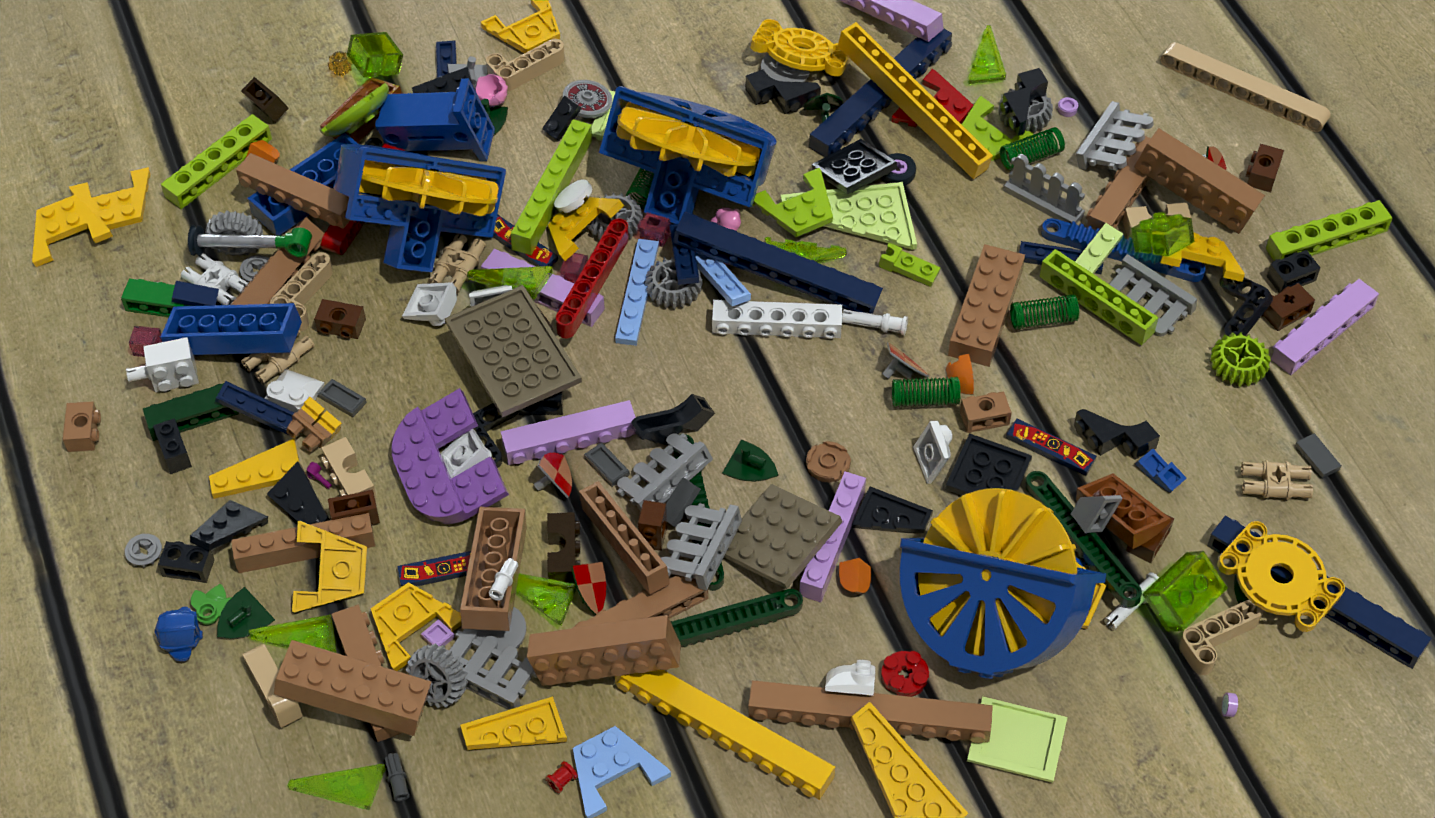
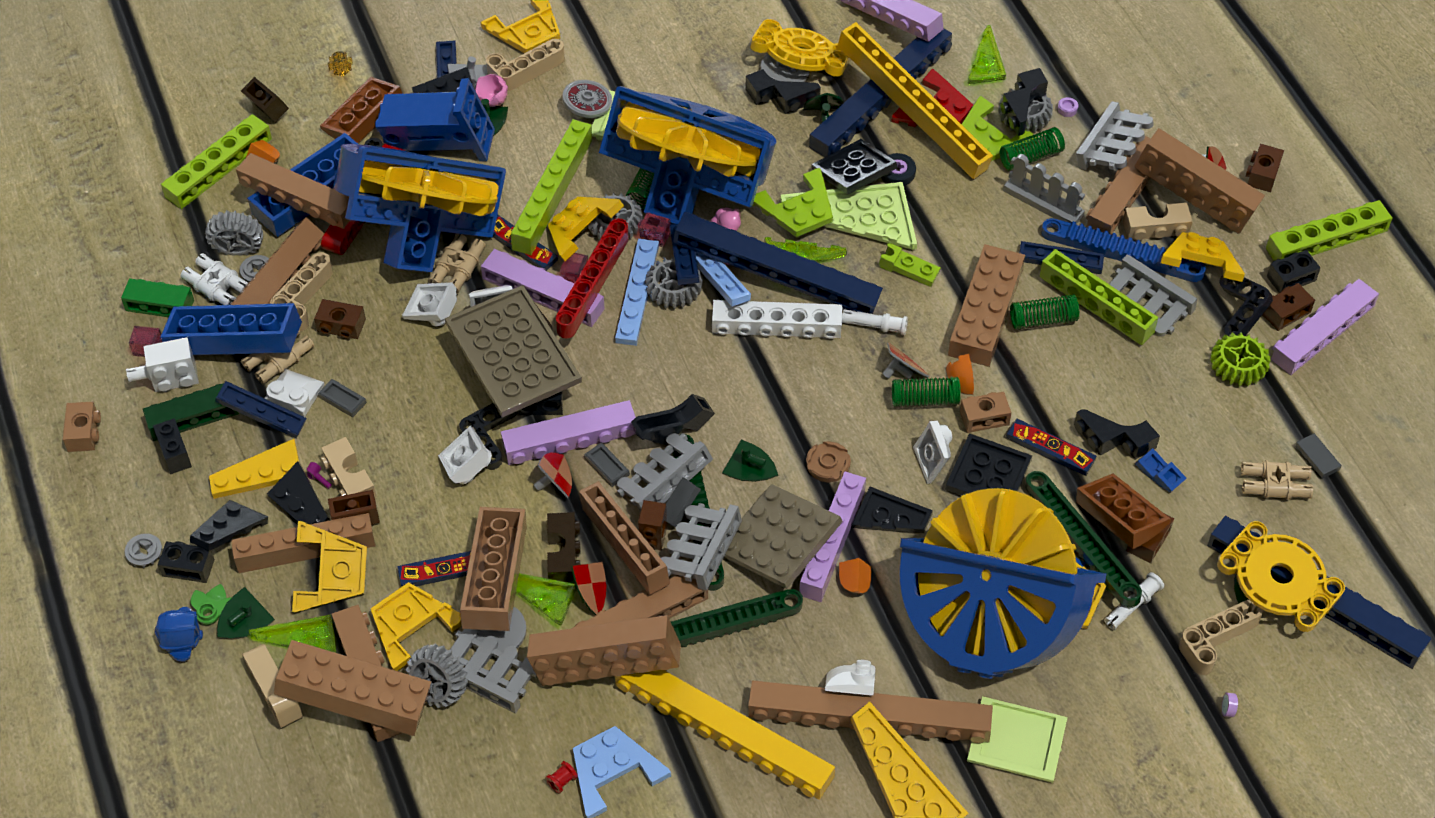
(61, 221): yellow wing -> none
(118, 207): yellow wing -> none
(194, 294): dark blue tile -> none
(295, 243): piece -> none
(315, 424): medium nougat hips -> none
(351, 786): clear neon green wing -> none
(357, 114): lime brick -> none
(374, 54): clear neon green piece -> none
(396, 777): dark grey axle -> none
(424, 471): medium lavender plate -> none
(438, 634): lavender tile -> none
(503, 579): white axle -> none
(519, 726): yellow wing -> none
(530, 277): clear neon green wing -> none
(561, 118): black piece -> none
(573, 196): white tile -> none
(898, 683): red plate -> none
(1095, 512): light grey slope -> none
(1099, 248): yellowish green plate -> none
(1164, 233): clear neon green piece -> none
(1185, 591): clear neon green brick -> none
(1245, 87): tan beam -> none

